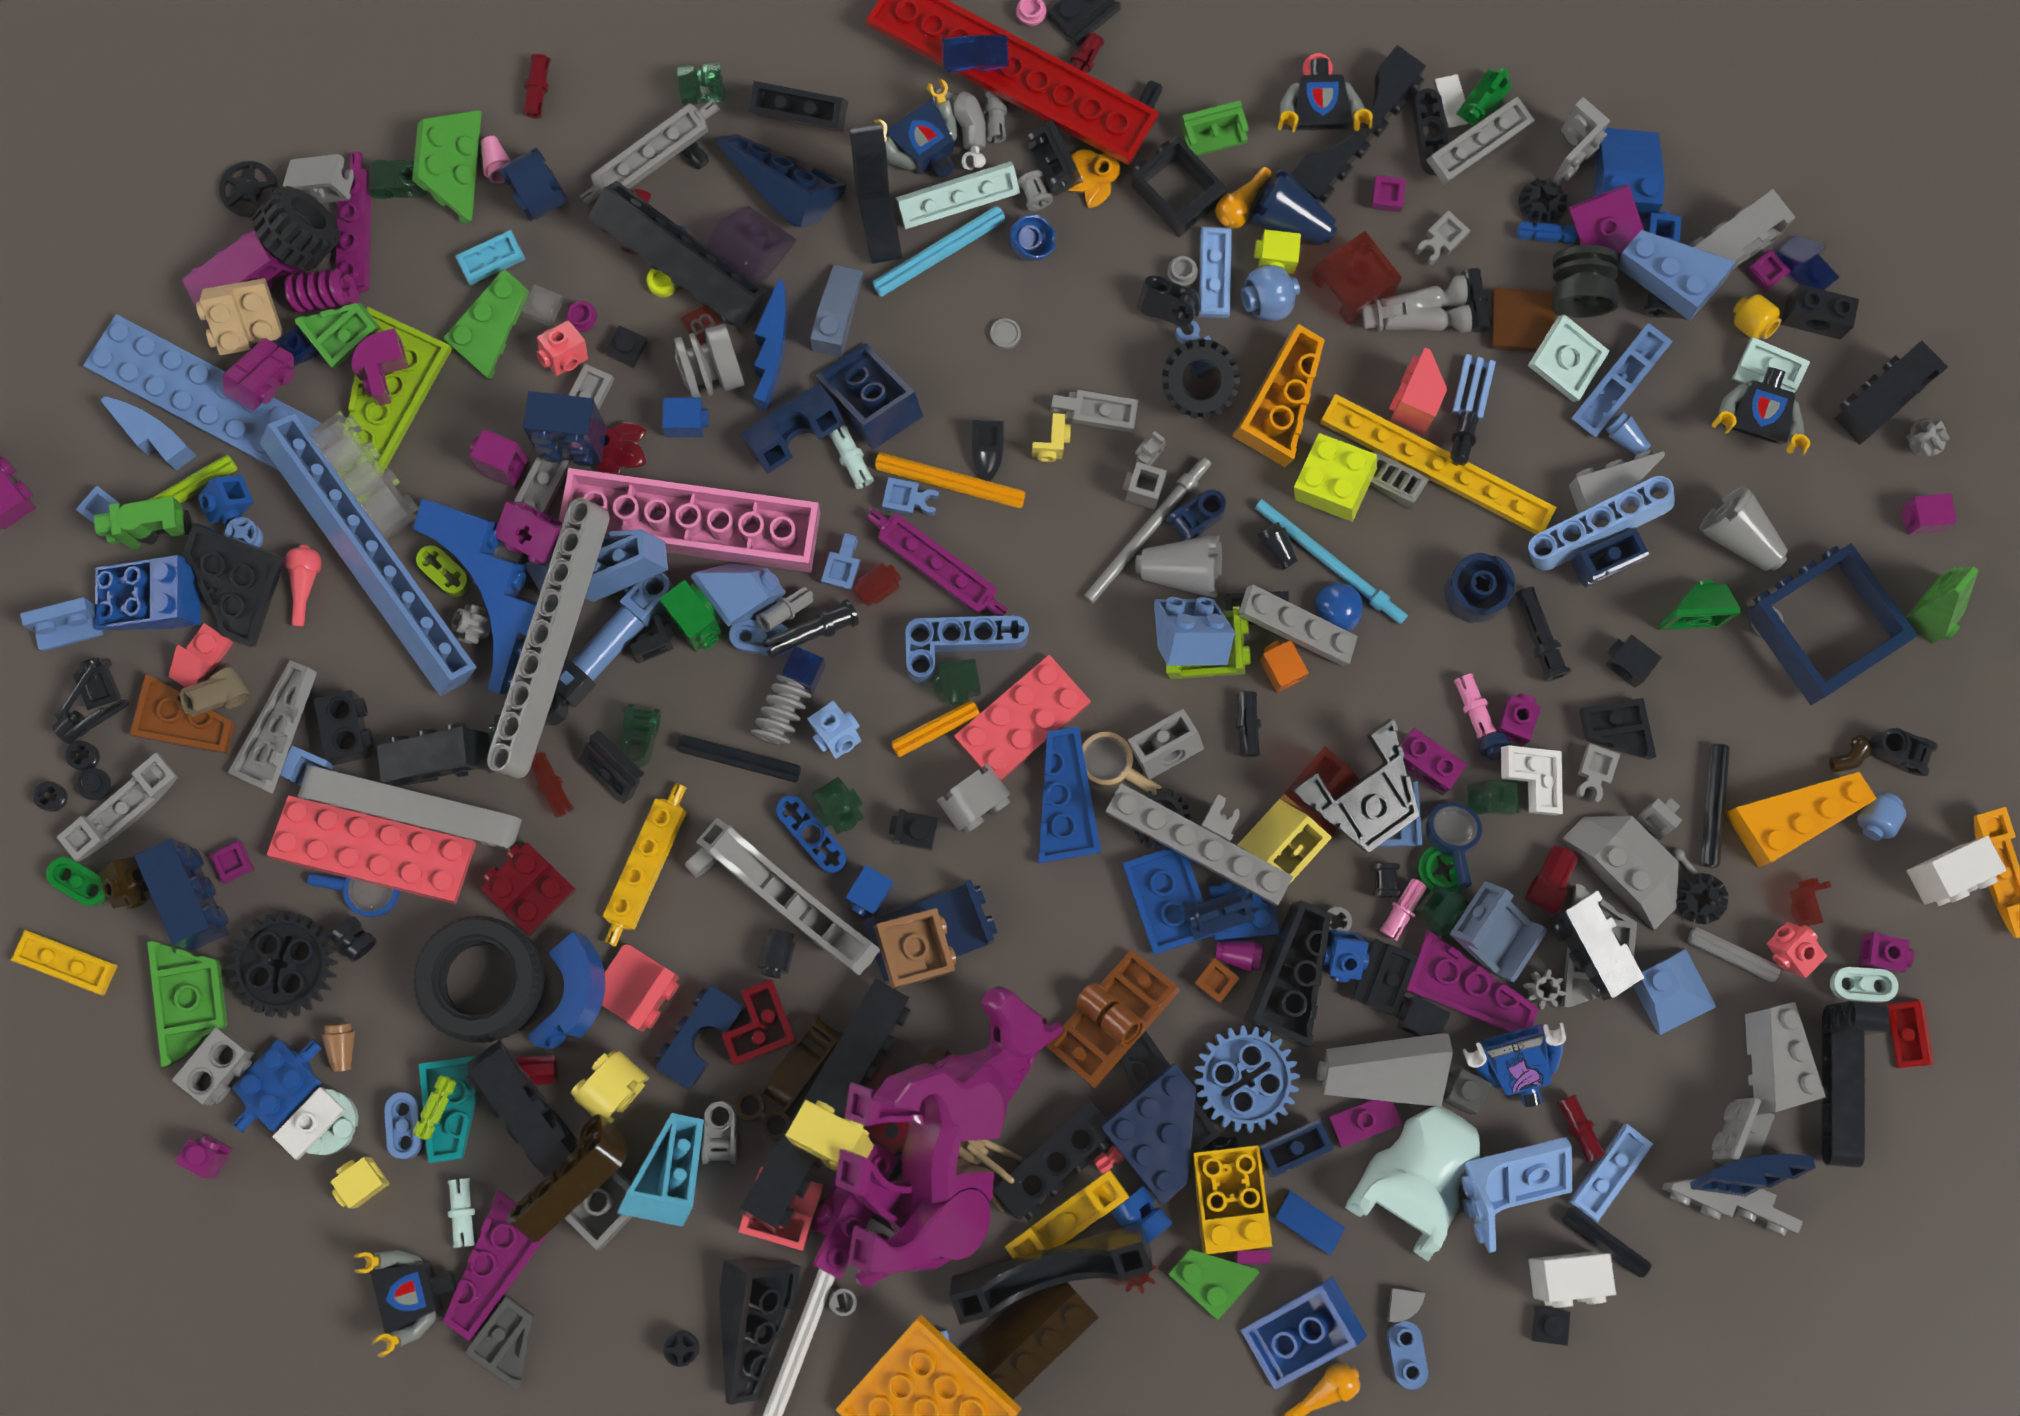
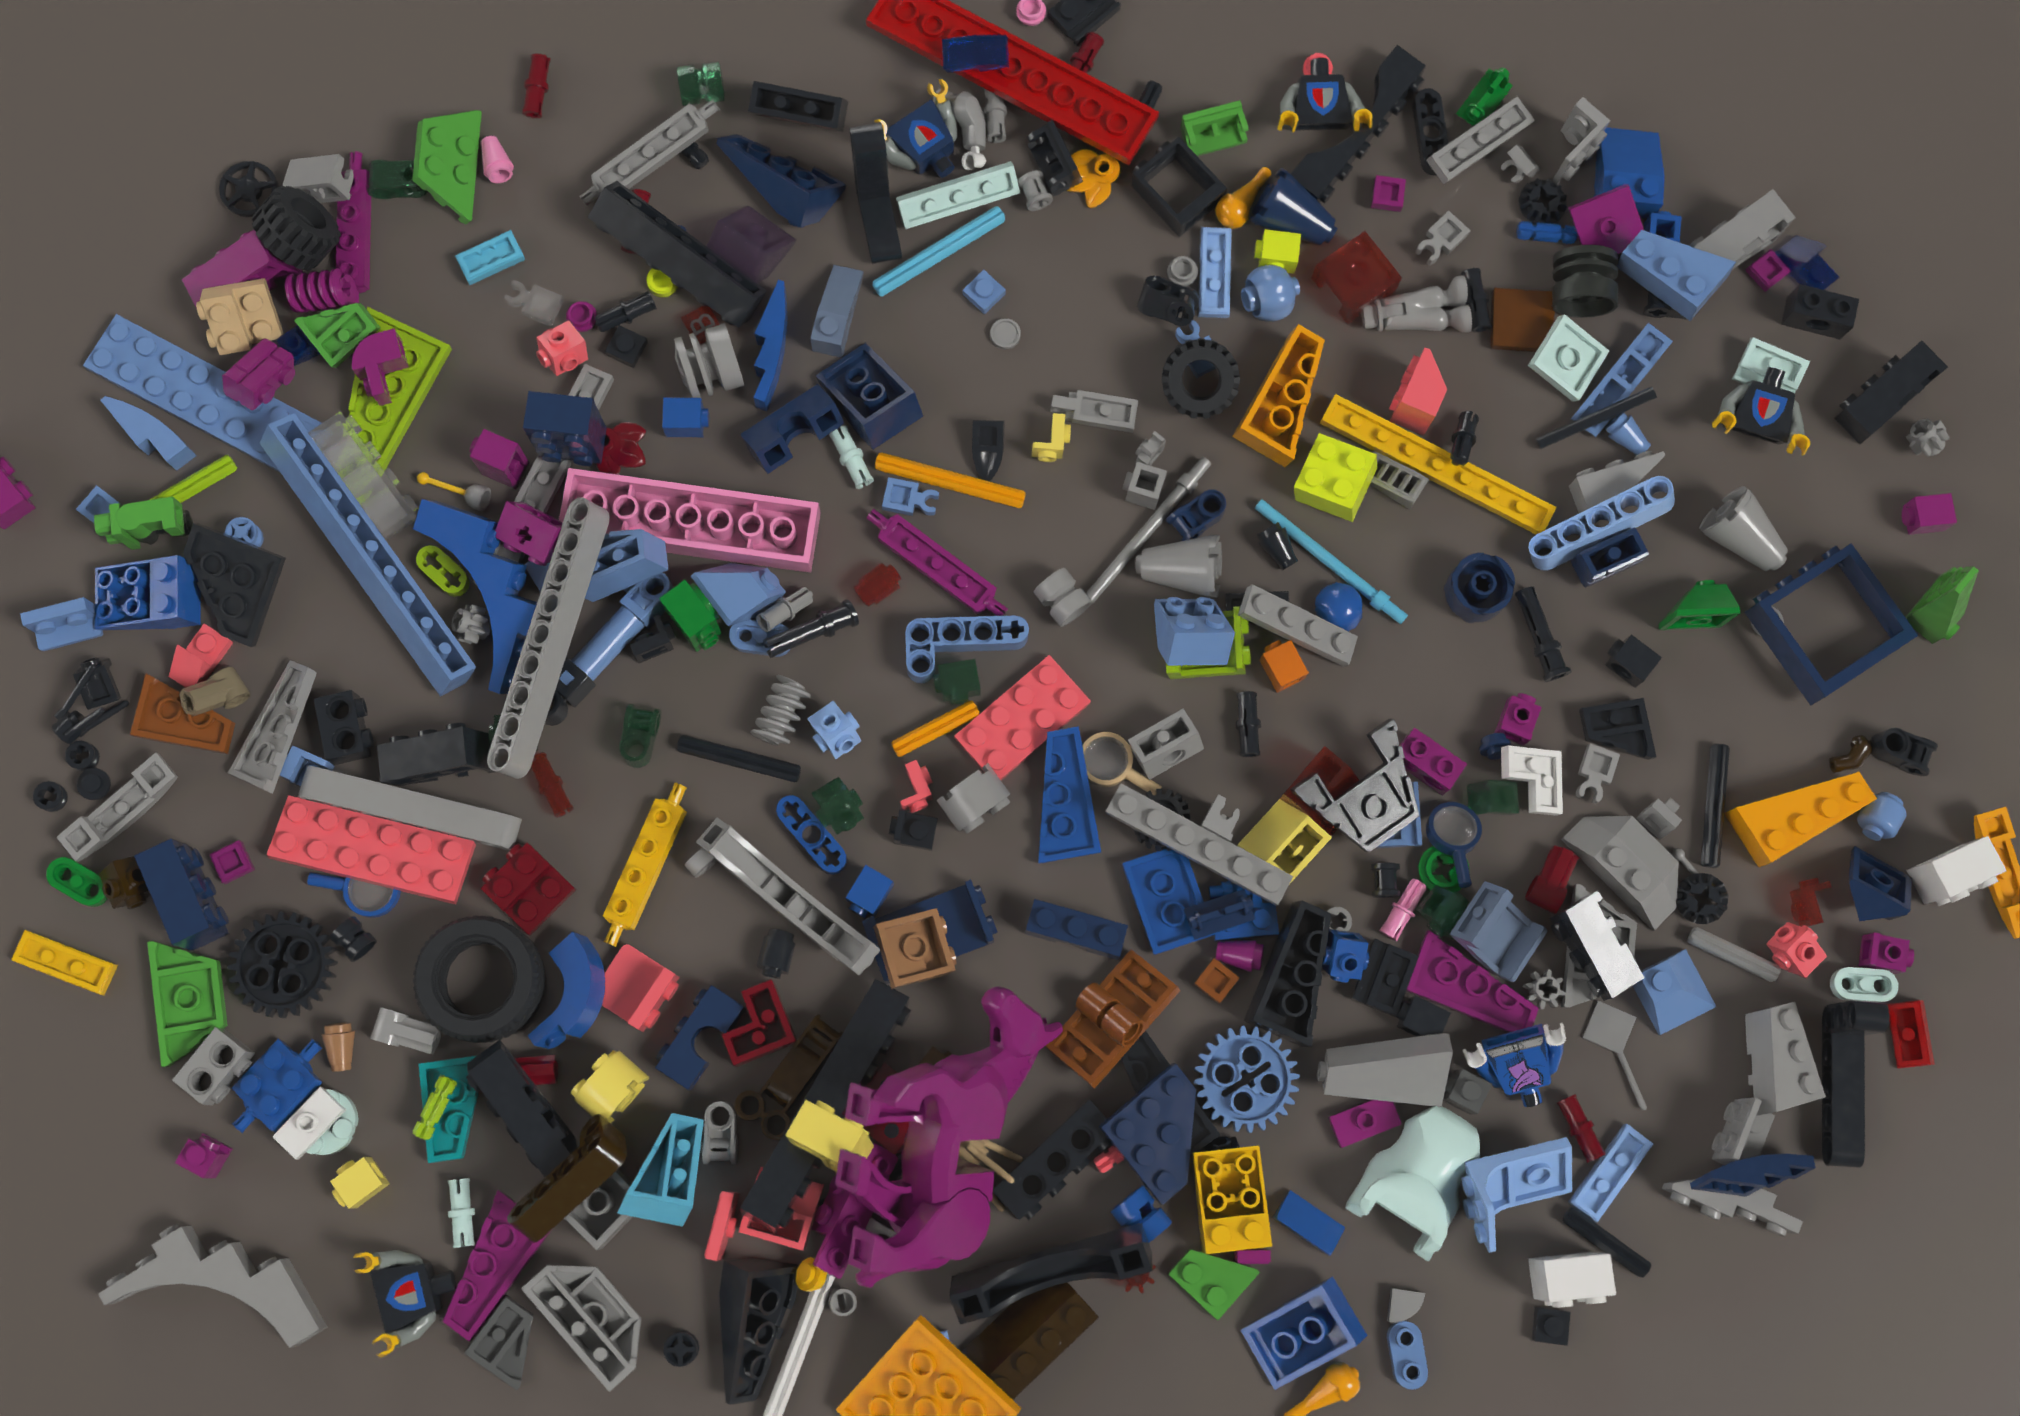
(182, 1259): none -> light grey arch
(225, 499): blue brick -> none
(302, 568): coral piece -> none
(398, 1029): none -> light grey piece
(400, 1126): medium blue plate -> none
(475, 495): none -> light grey hinge
(487, 323): bright green wing -> none
(533, 184): dark blue brick -> none
(589, 1318): none -> light grey wedge
(611, 767): black plate -> none
(625, 312): none -> black axle
(723, 1225): none -> coral plate
(804, 668): clear blue brick -> none
(809, 1277): none -> yellow plate
(841, 567): medium blue plate -> none
(920, 780): none -> coral bracket
(984, 292): none -> medium blue plate
(1032, 237): blue hair -> none
(1062, 597): none -> light grey wheel
(1070, 1217): yellow slope -> none
(1076, 928): none -> dark blue arch
(1295, 1148): dark blue brick -> none
(1452, 99): white sticker -> none
(1475, 706): bright pink pin -> none
(1479, 364): light blue tile -> none
(1523, 162): none -> light grey tile
(1596, 417): none -> black bar
(1611, 1030): none -> light grey piece
(1756, 317): yellow head -> none
(1878, 888): none -> dark blue slope

